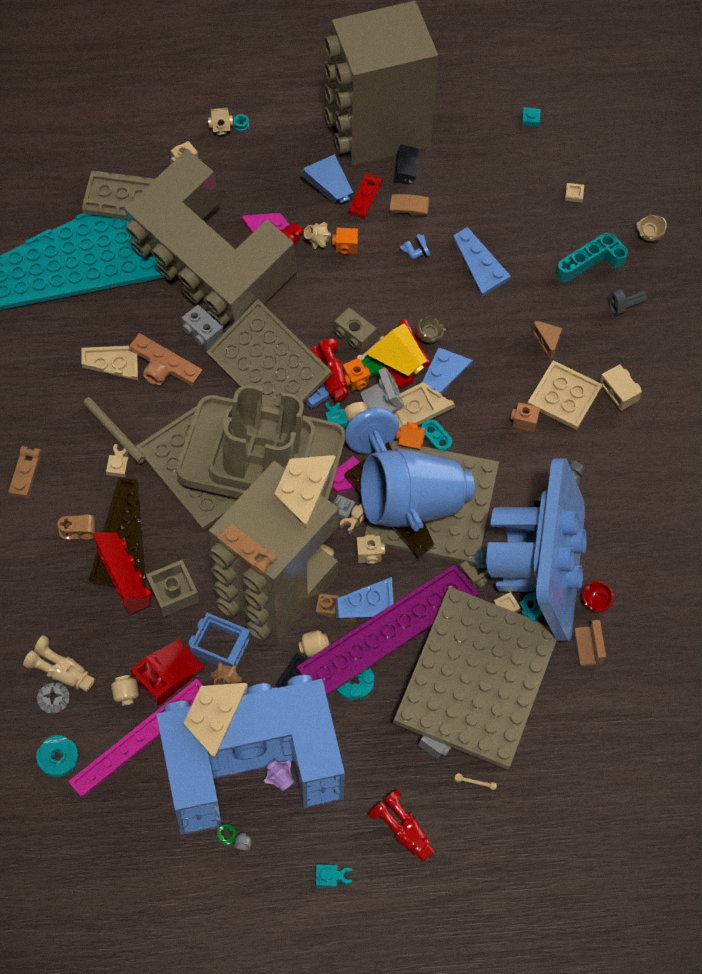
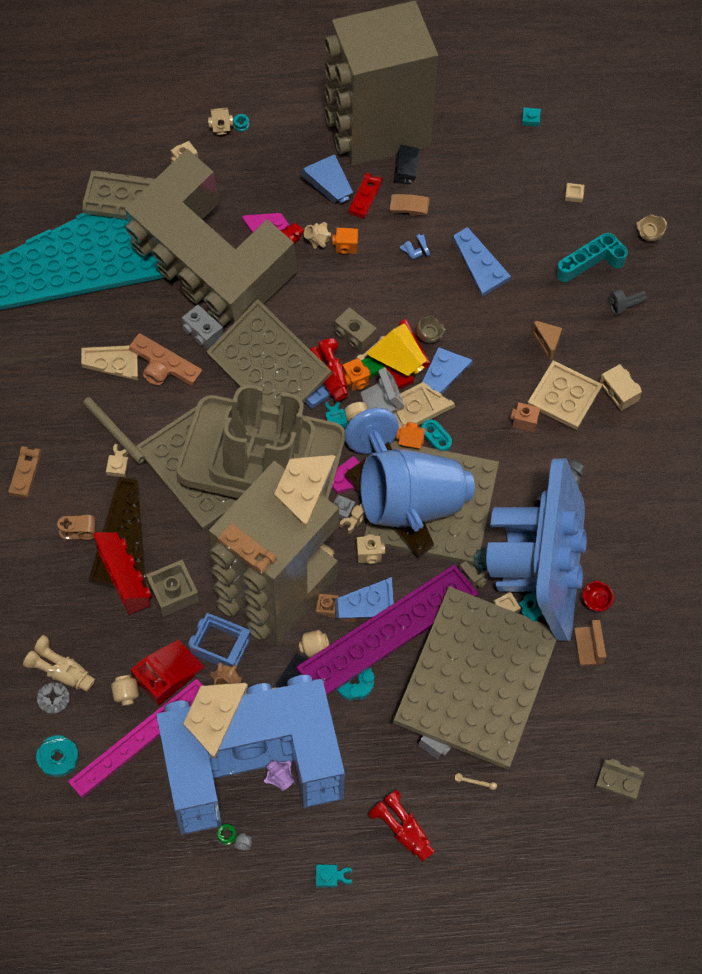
(620, 779): none -> dark tan bracket

